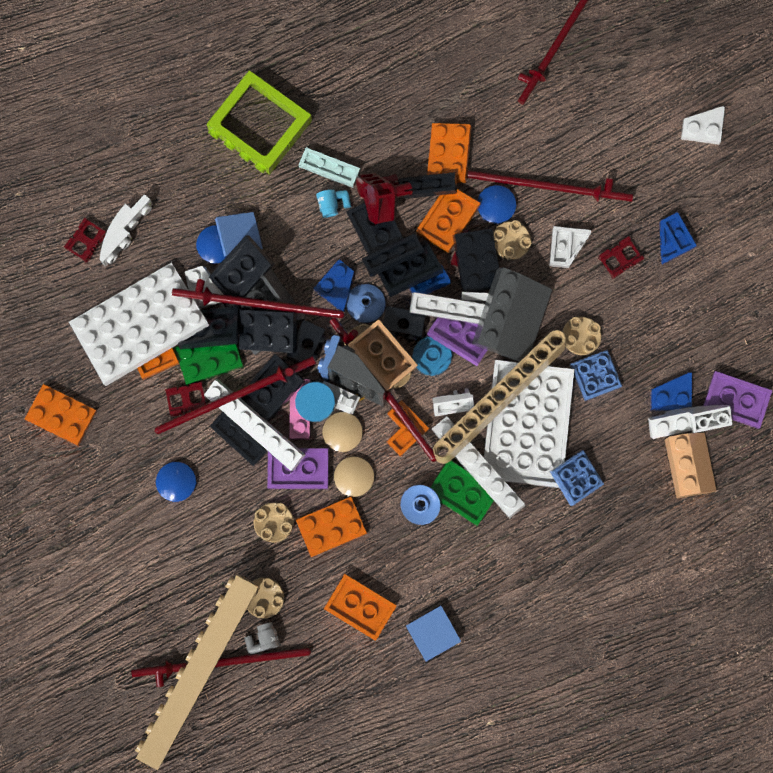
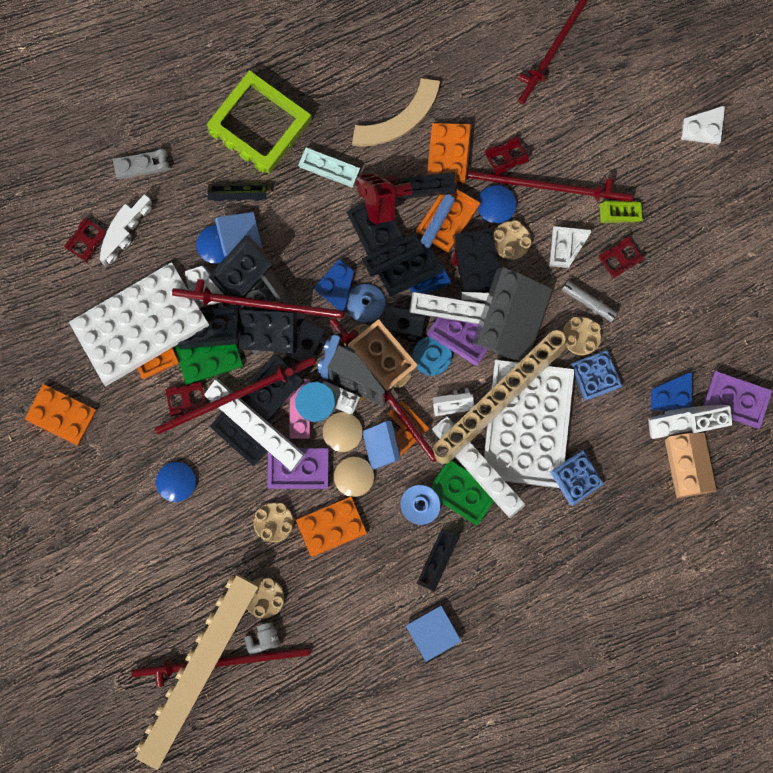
(141, 164): none -> light grey plate
(237, 191): none -> black plate
(328, 201): medium azure piece -> none
(360, 607): orange plate -> none
(381, 445): none -> medium blue tile
(402, 123): none -> tan tile
(437, 221): none -> medium blue axle
(438, 560): none -> black plate
(504, 152): none -> dark red piece
(590, 301): none -> light grey pin
(608, 211): none -> lime slope
(674, 238): blue wing -> none

